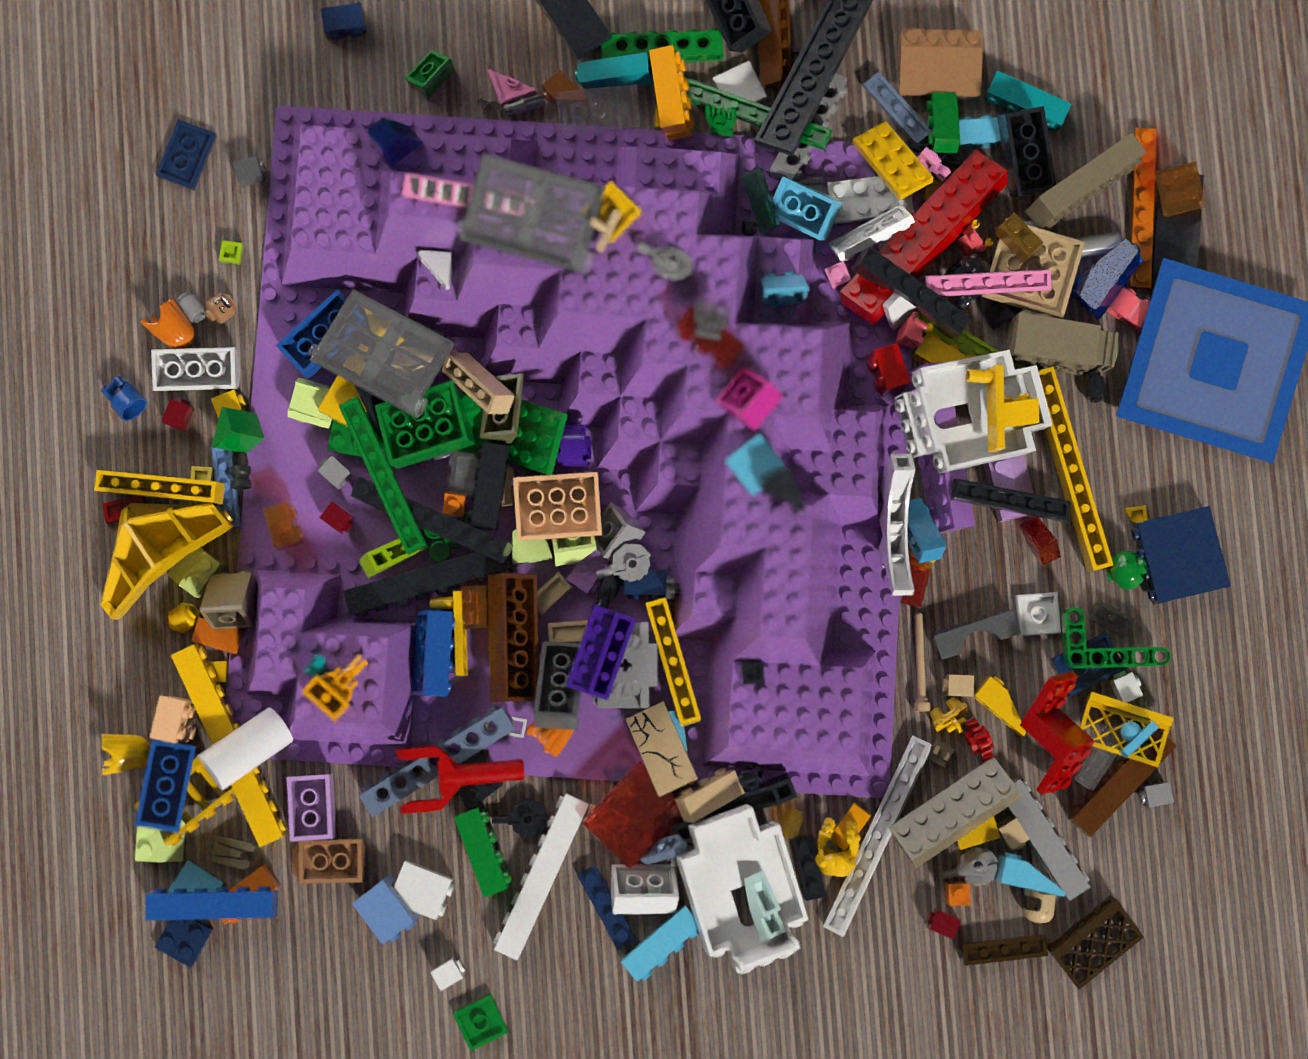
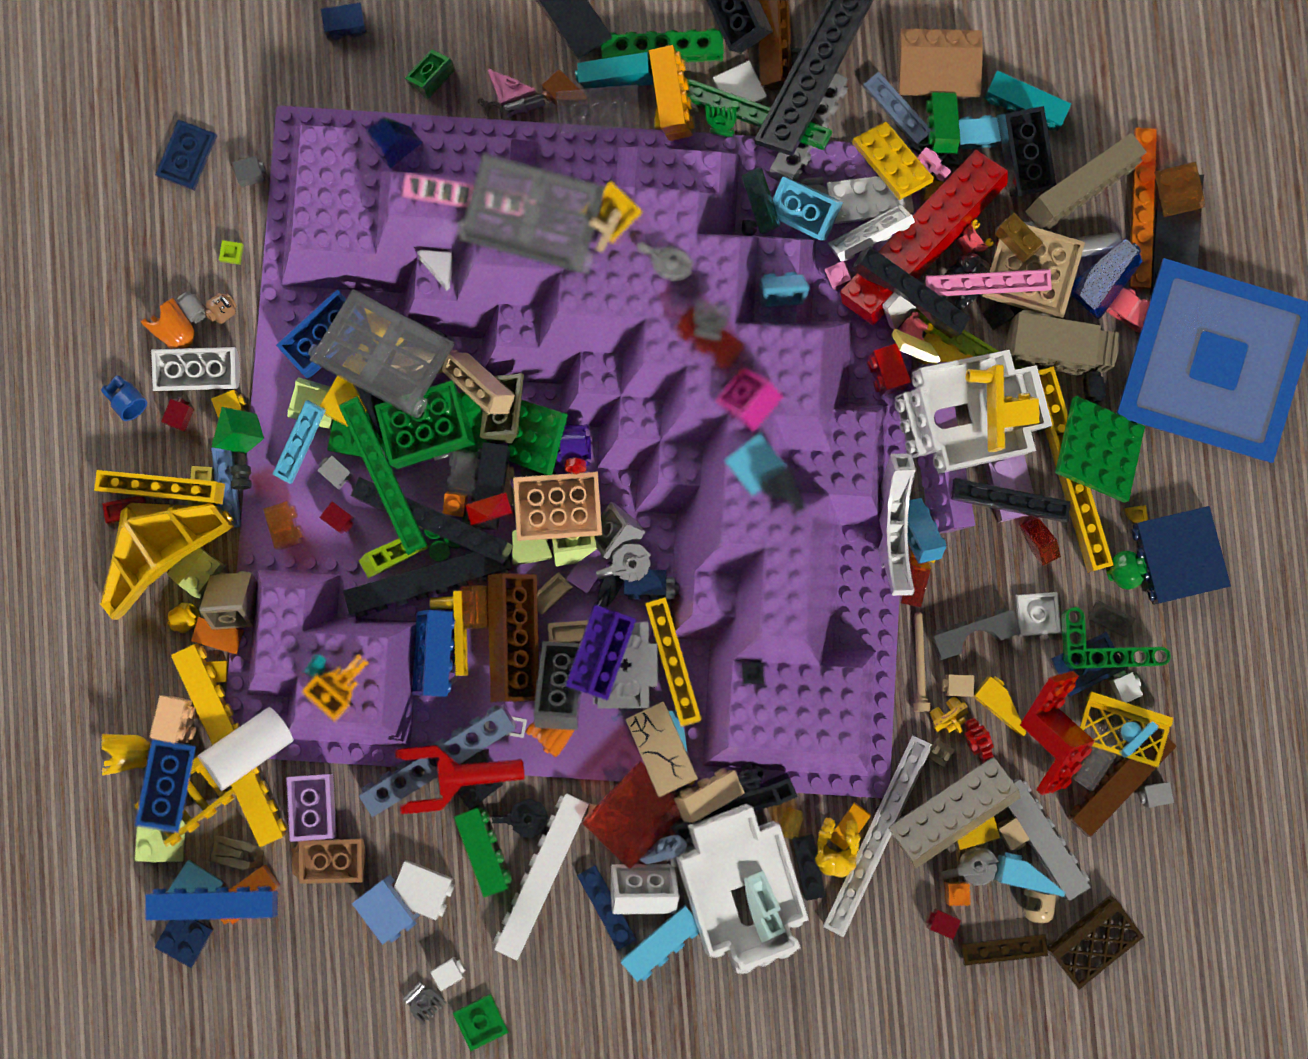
(299, 441): none -> medium azure tile
(421, 1000): none -> flat silver piece
(488, 508): none -> red slope
(575, 465): none -> red tile
(915, 347): none -> light yellow tile
(1100, 449): none -> green plate

